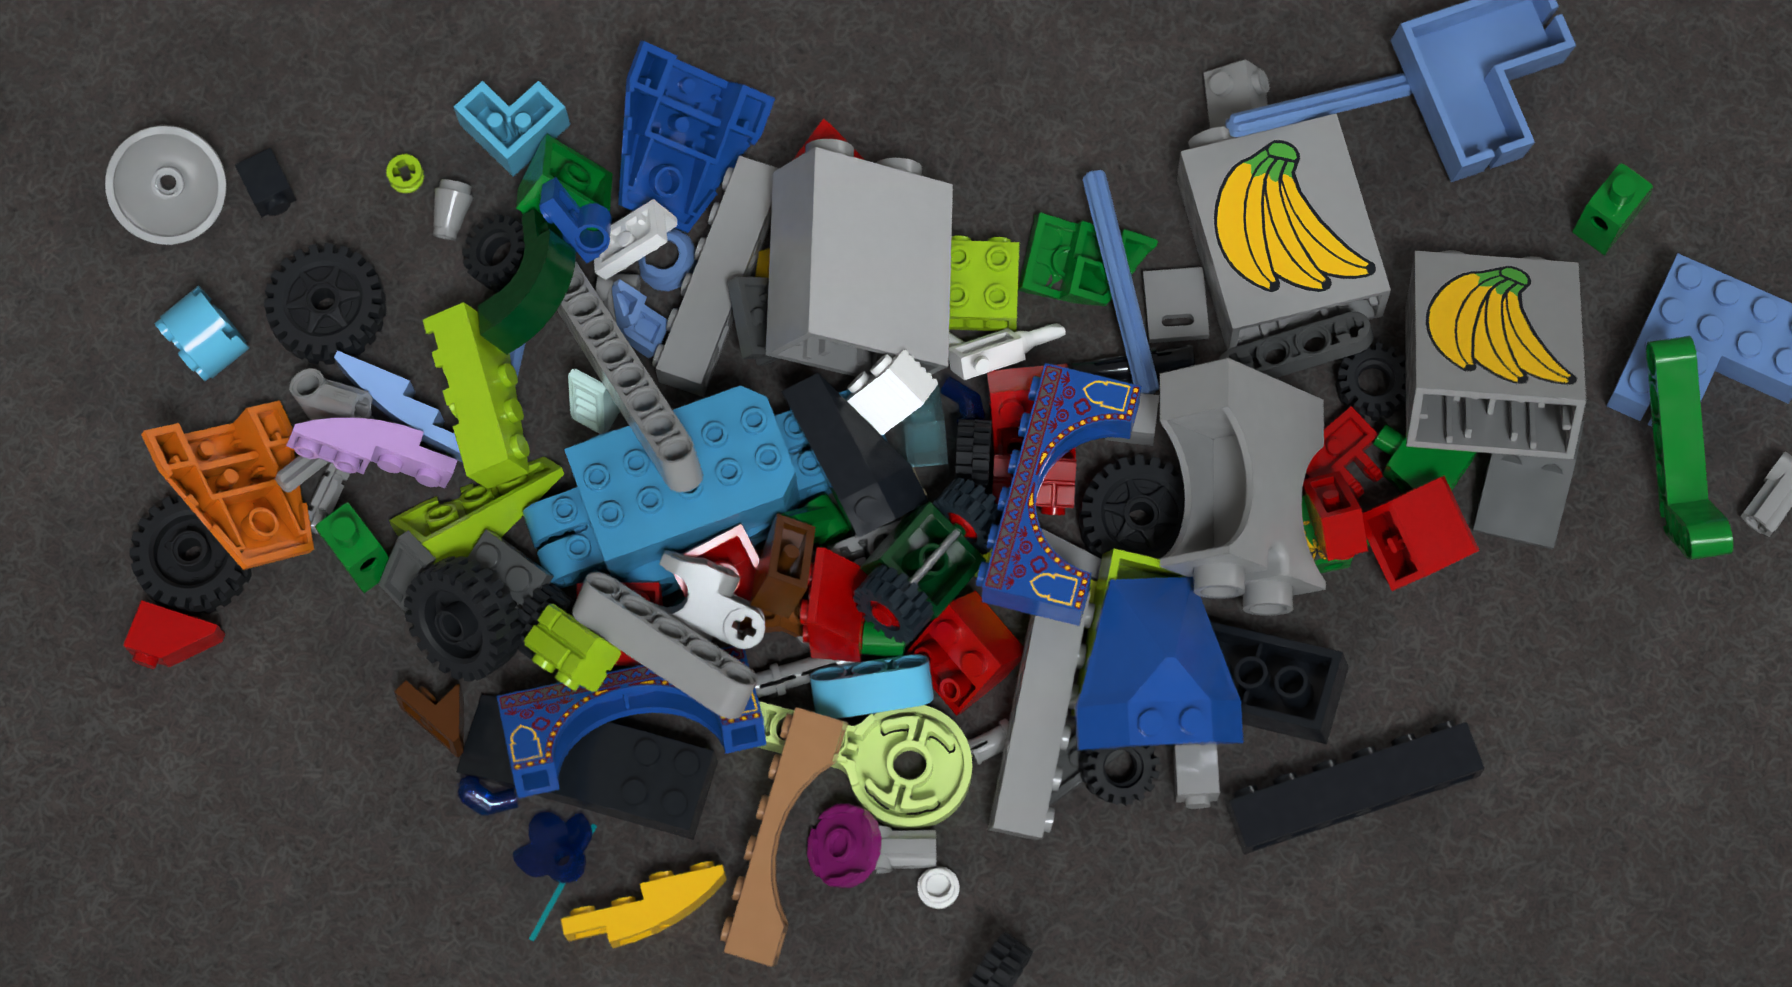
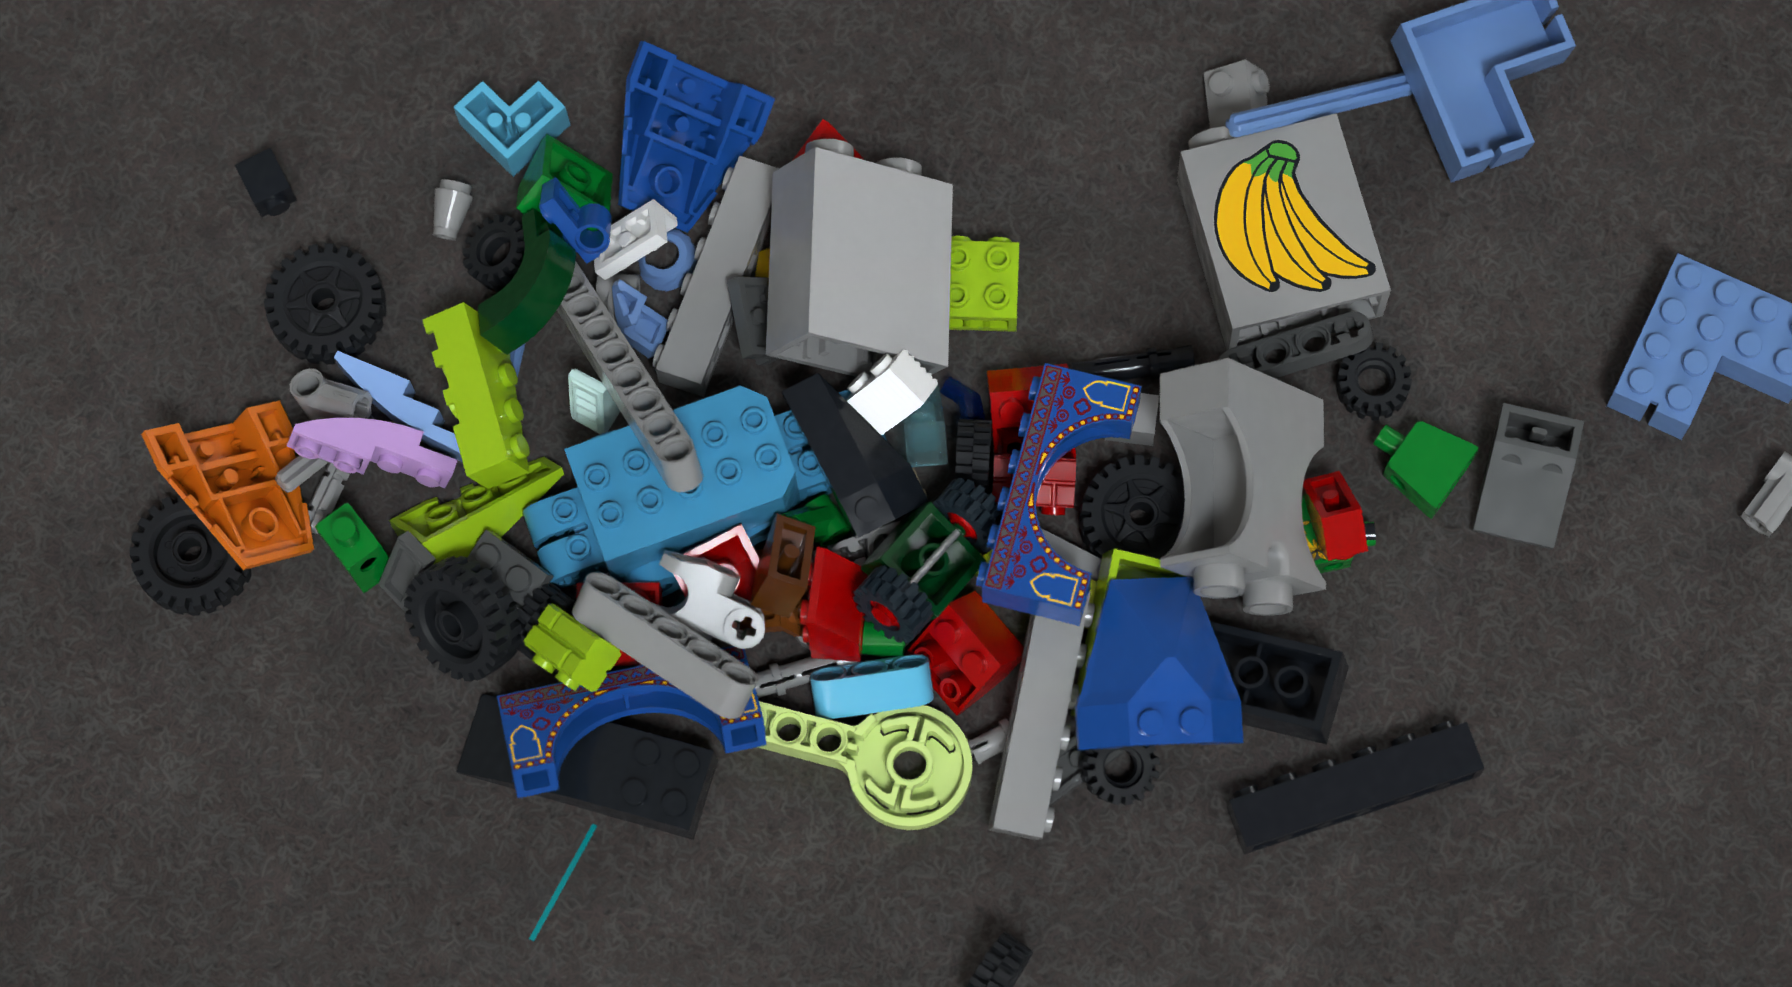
(149, 207): light grey dish -> none
(168, 636): red slope -> none
(202, 334): medium azure brick -> none
(413, 165): lime bush -> none
(440, 719): reddish brown slope -> none
(484, 801): clear blue arm -> none
(552, 841): clear blue plate -> none
(664, 903): yellow slope -> none
(759, 919): medium nougat arch -> none
(844, 846): magenta tile -> none
(906, 849): light grey piece -> none
(938, 887): white plate -> none
(997, 349): white piece -> none
(1073, 255): green slope -> none
(1120, 281): medium blue axle -> none
(1175, 295): light grey piece -> none
(1196, 775): light grey brick -> none
(1343, 443): red hinge -> none
(1418, 533): red slope -> none
(1494, 354): light grey brick -> none
(1617, 204): green torso -> none
(1678, 439): green beam -> none

